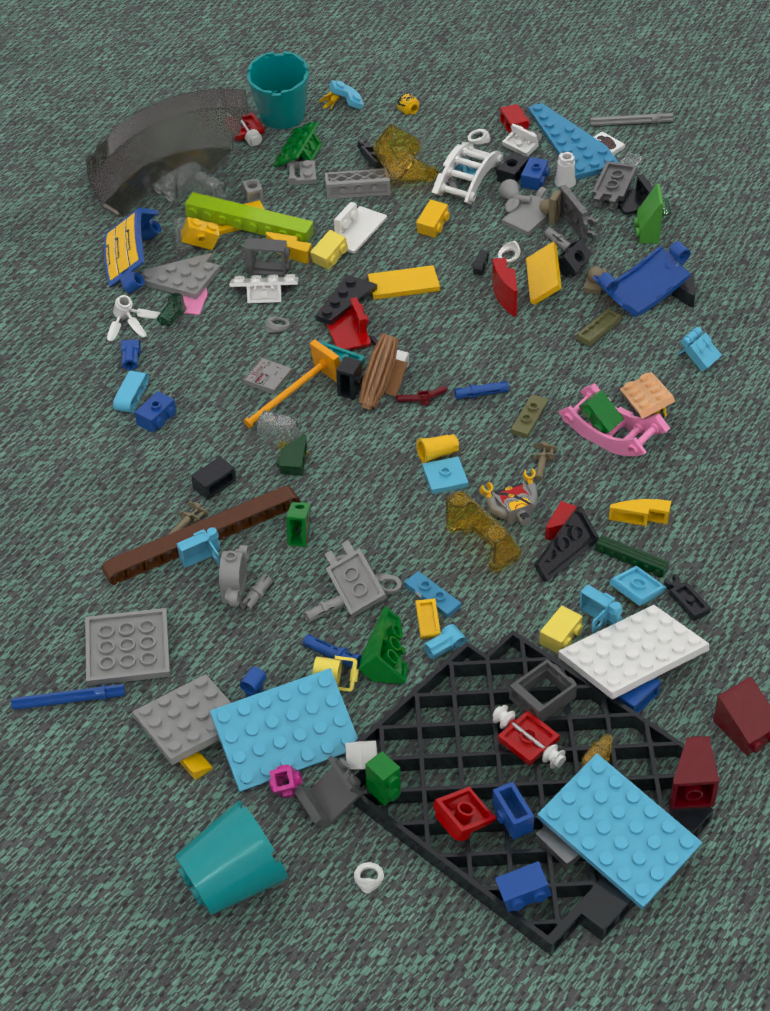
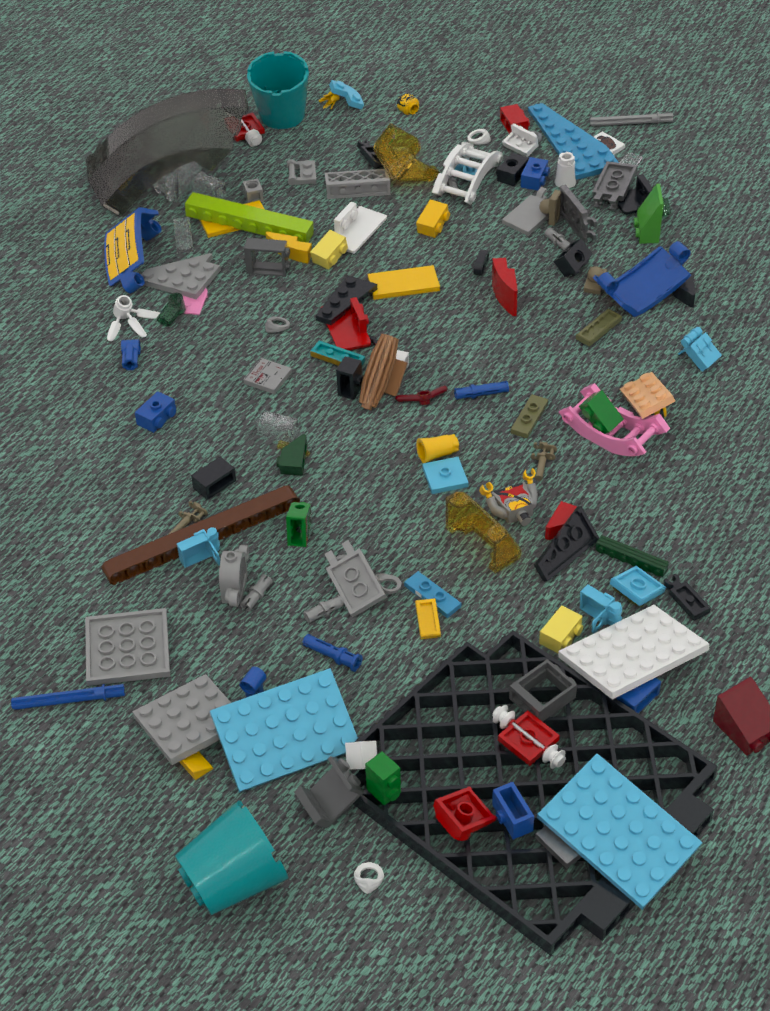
(130, 391): medium azure beam -> none
(200, 233): yellow brick -> none
(264, 289): white bracket -> none
(281, 776): dark pink brick -> none
(301, 142): green bracket -> none
(323, 360): light orange tile -> none
(335, 664): light yellow piece -> none
(383, 652): green wedge -> none
(448, 640): medium azure piece -> none
(510, 191): light grey piece -> none
(510, 246): white piece -> none
(523, 887): blue brick -> none
(543, 273): yellow tile -> none
(602, 748): clear yellow arm -> none
(640, 511): yellow slope -> none
(696, 776): dark red slope -> none

